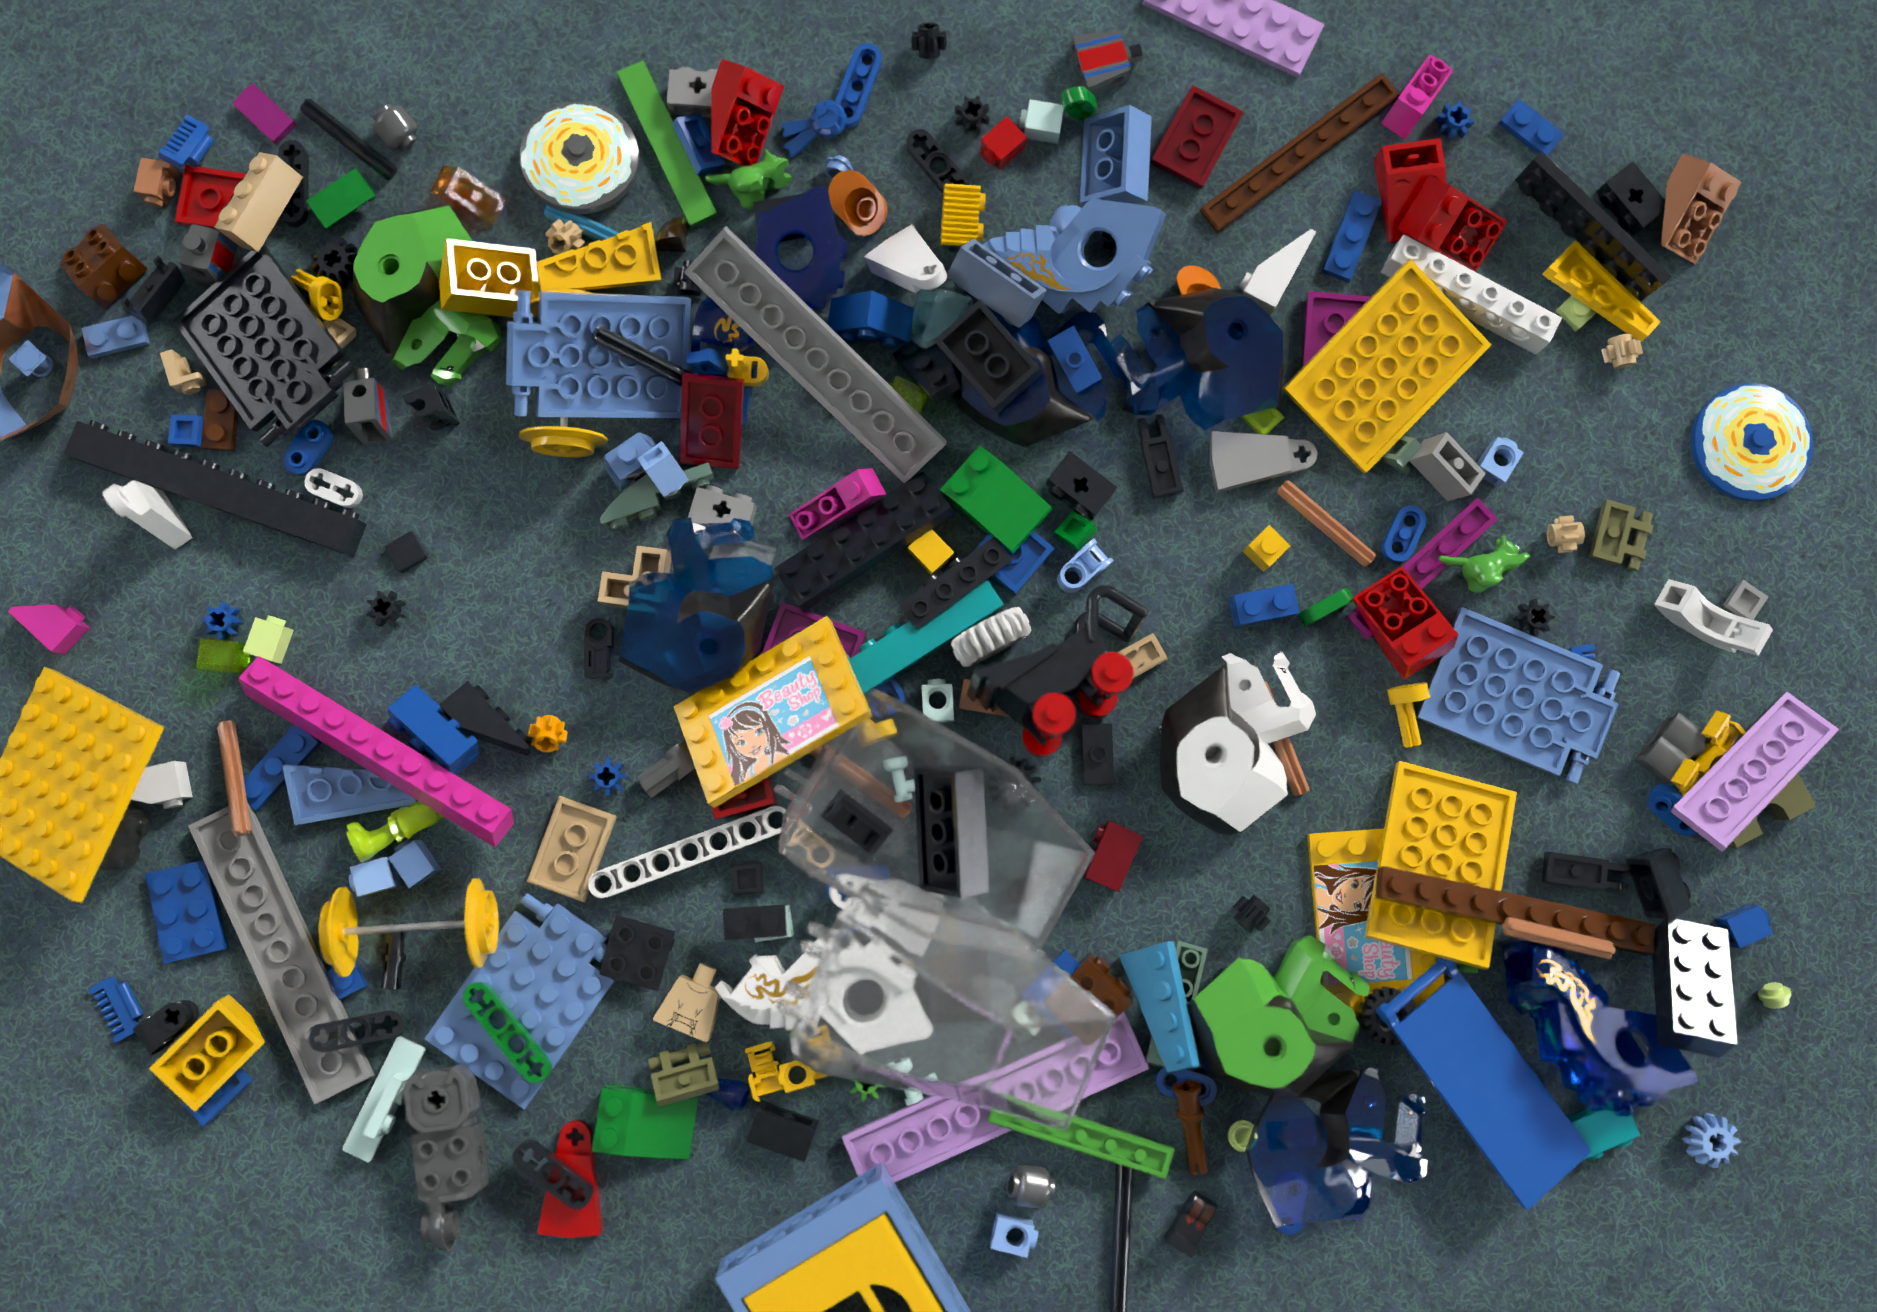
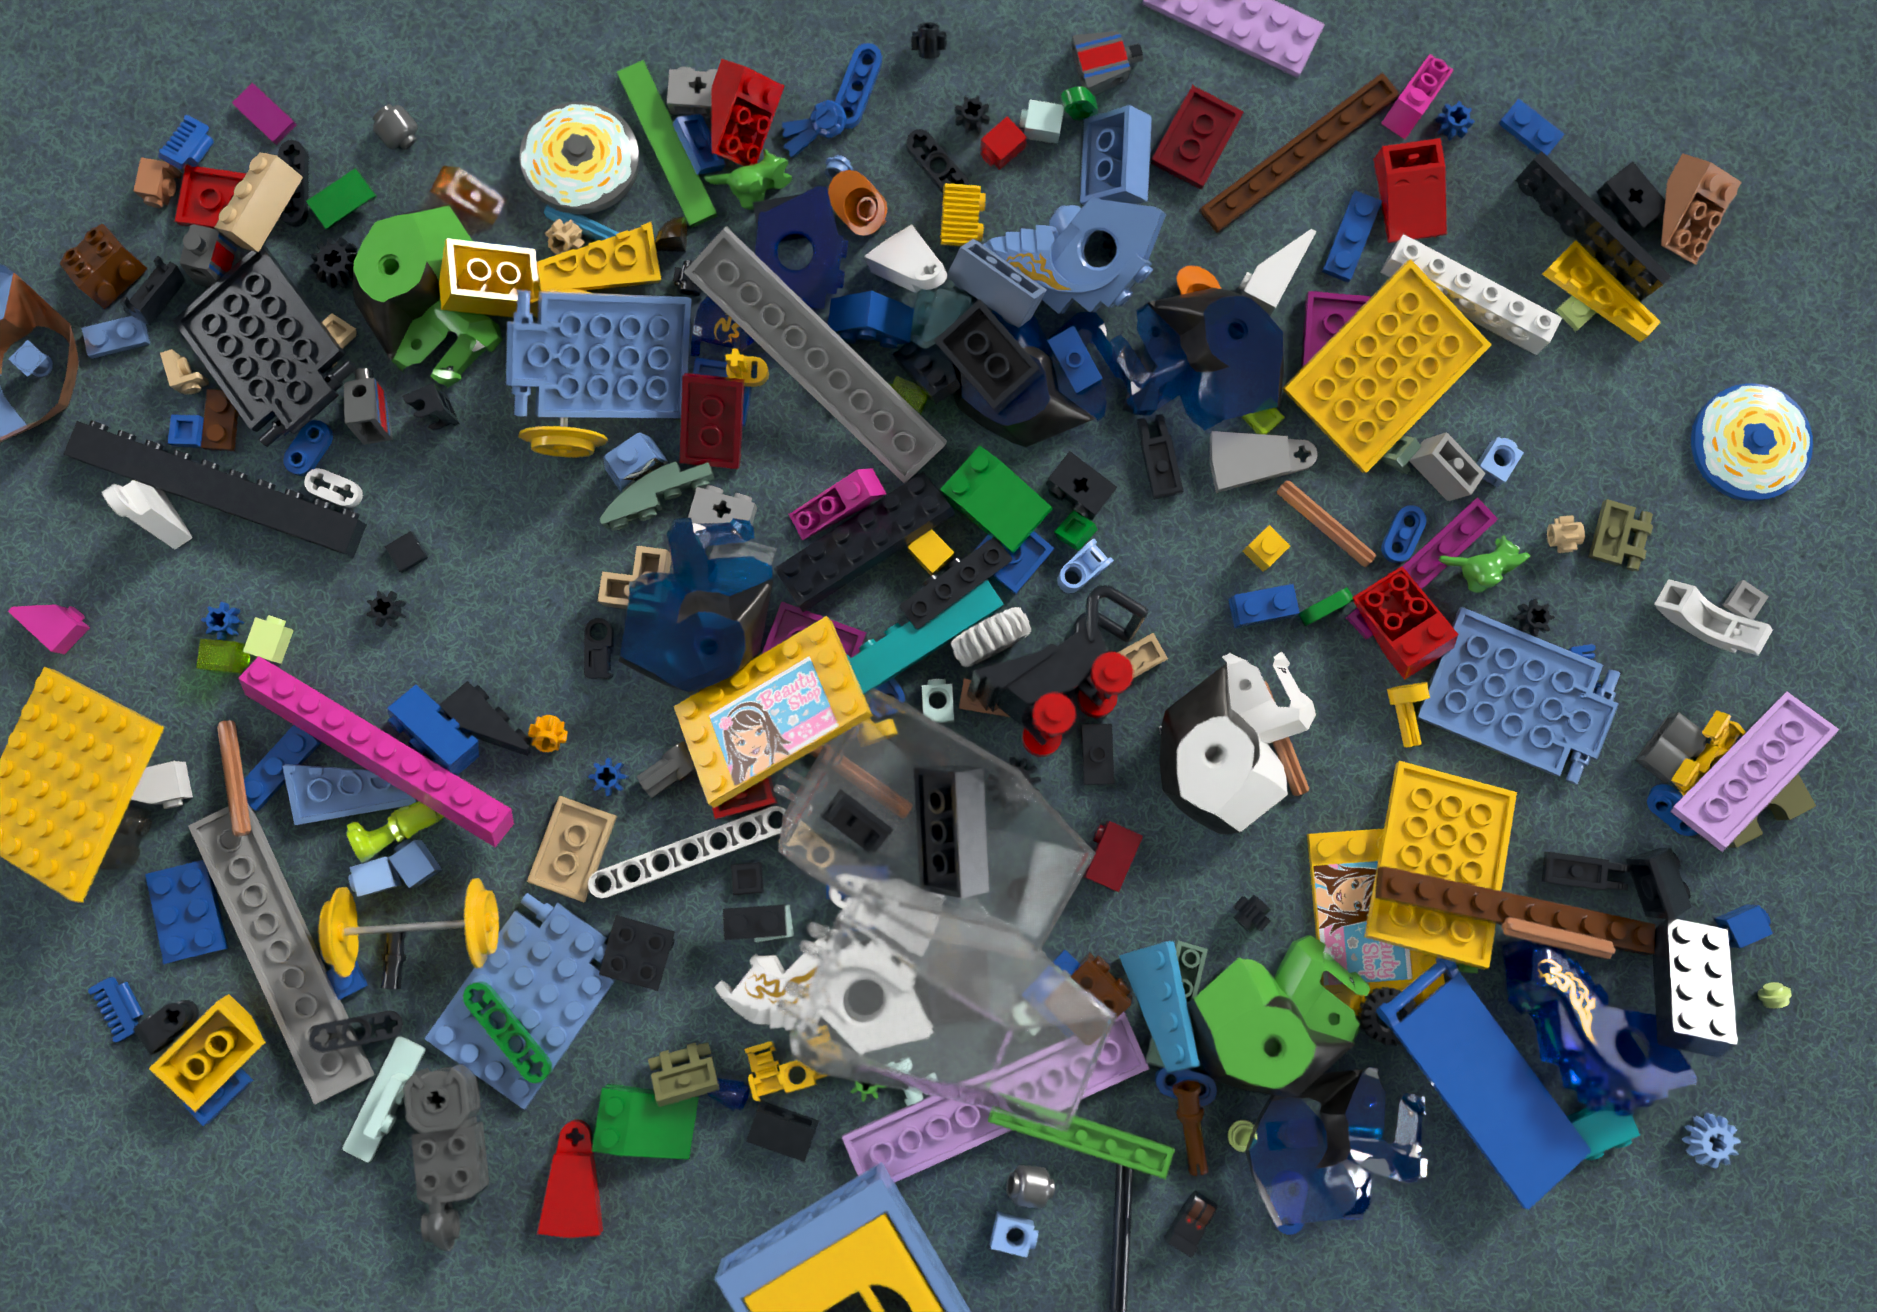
(320, 291): yellow piece -> none
(348, 139): black axle -> none
(542, 1152): black beam -> none
(638, 355): black axle -> none
(663, 469): light blue brick -> none
(691, 1004): tan torso -> none
(707, 362): blue plate -> none
(902, 787): light aqua piece -> none
(1452, 223): red slope -> none
(1622, 351): tan gear -> none

